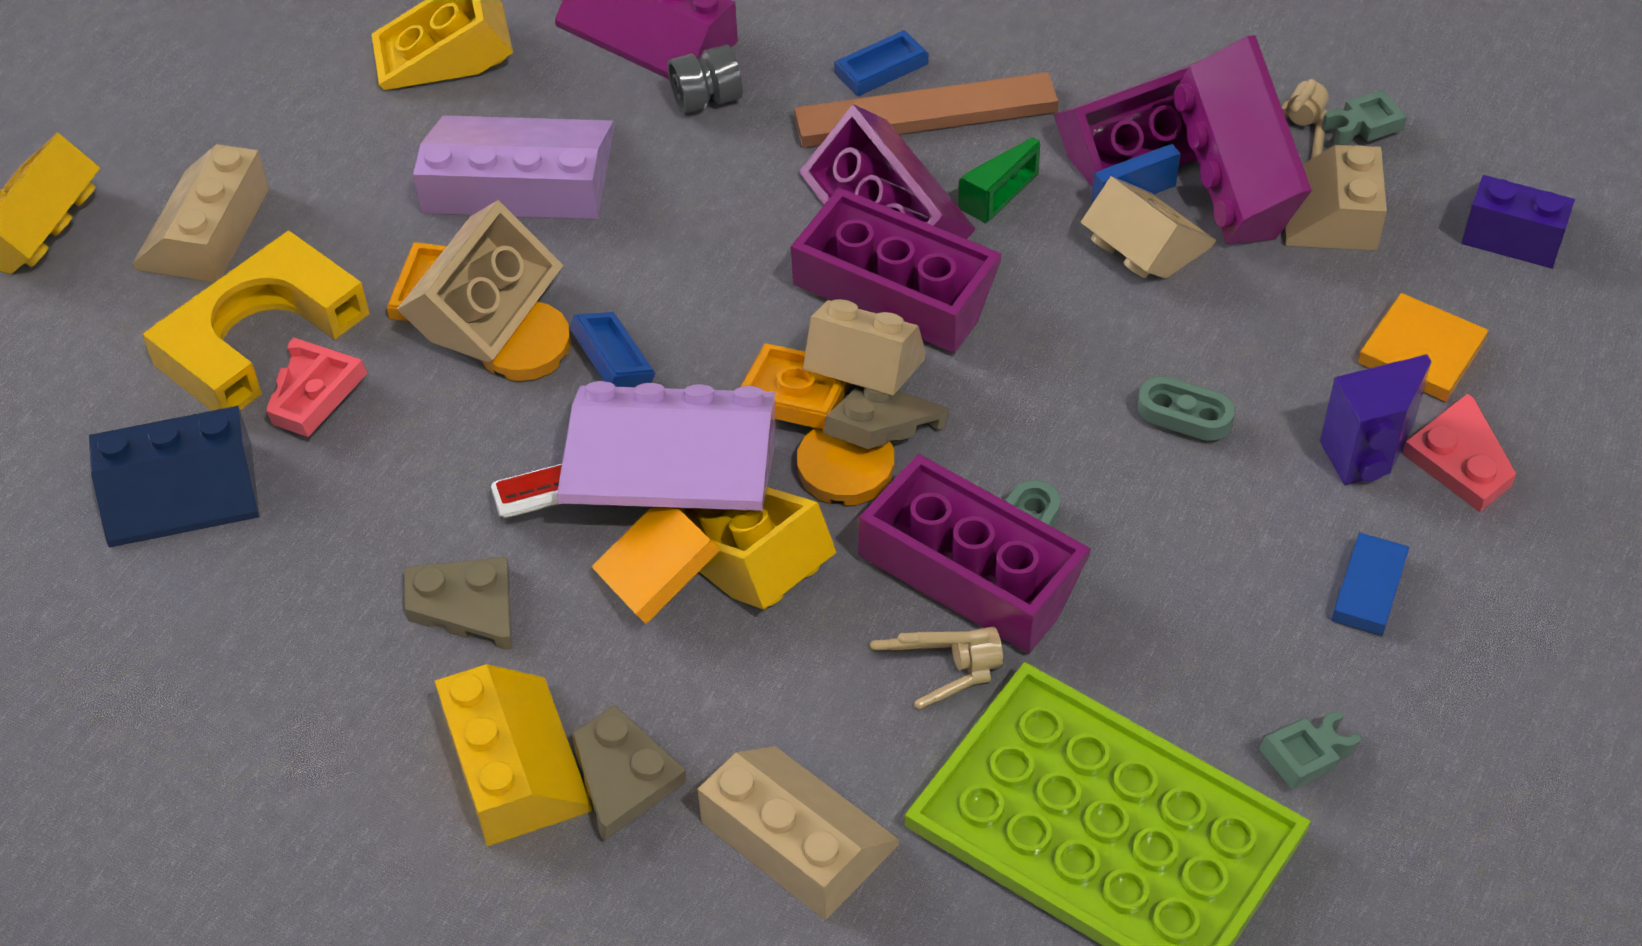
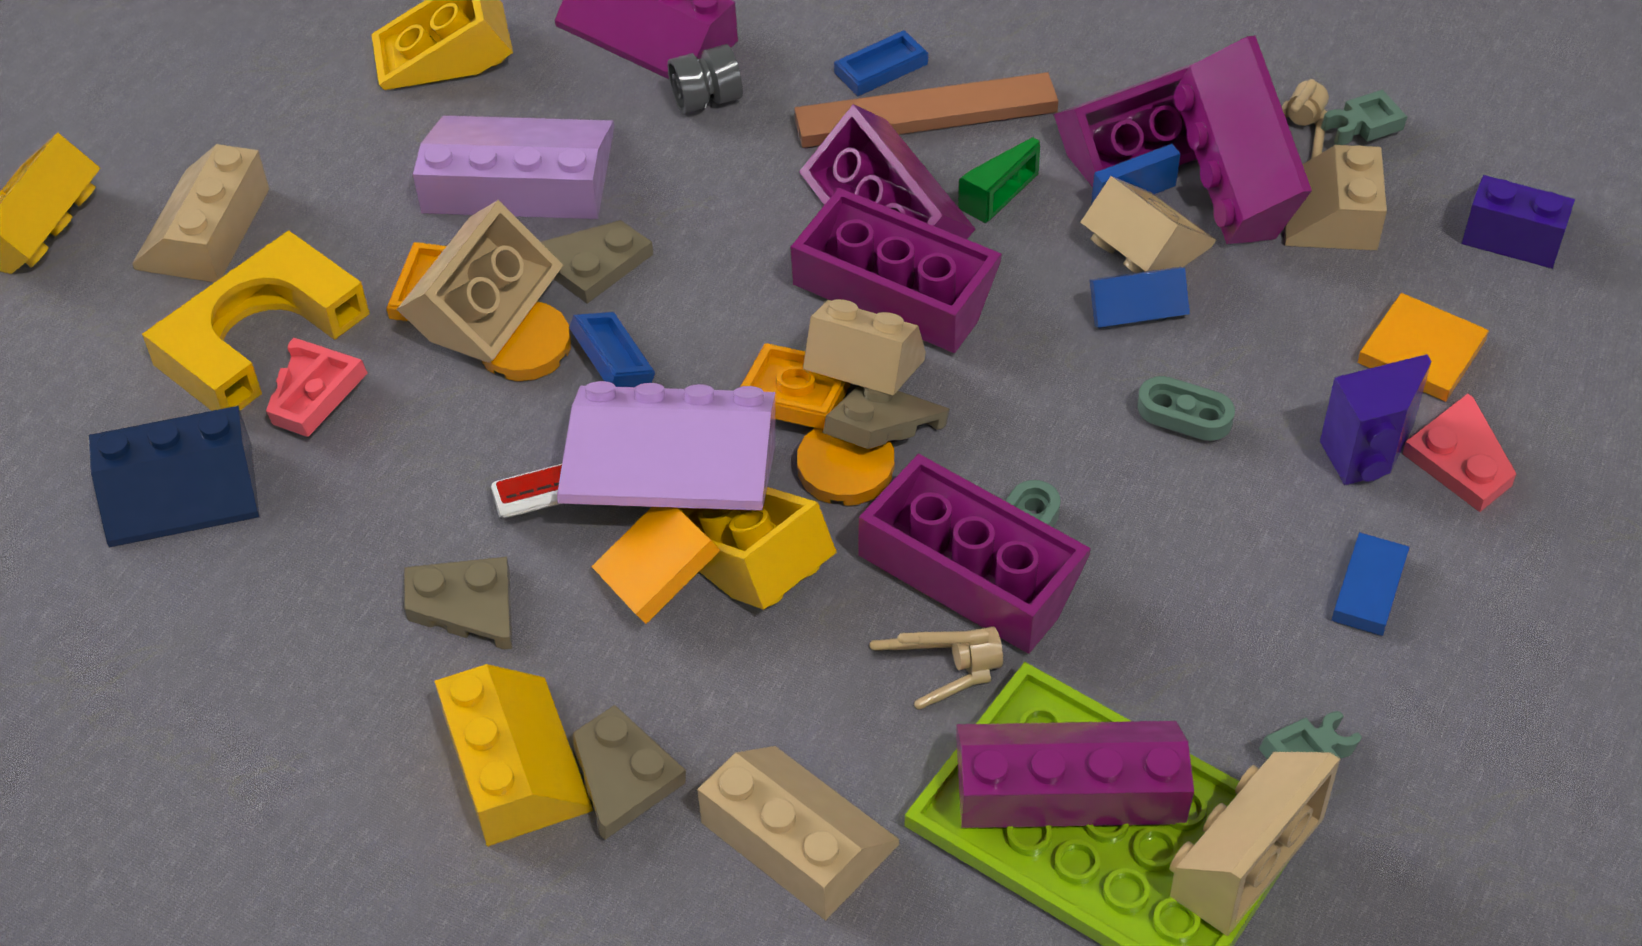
(598, 257): none -> dark tan wing
(1073, 774): none -> magenta slope
(1139, 296): none -> blue tile
(1253, 836): none -> tan slope

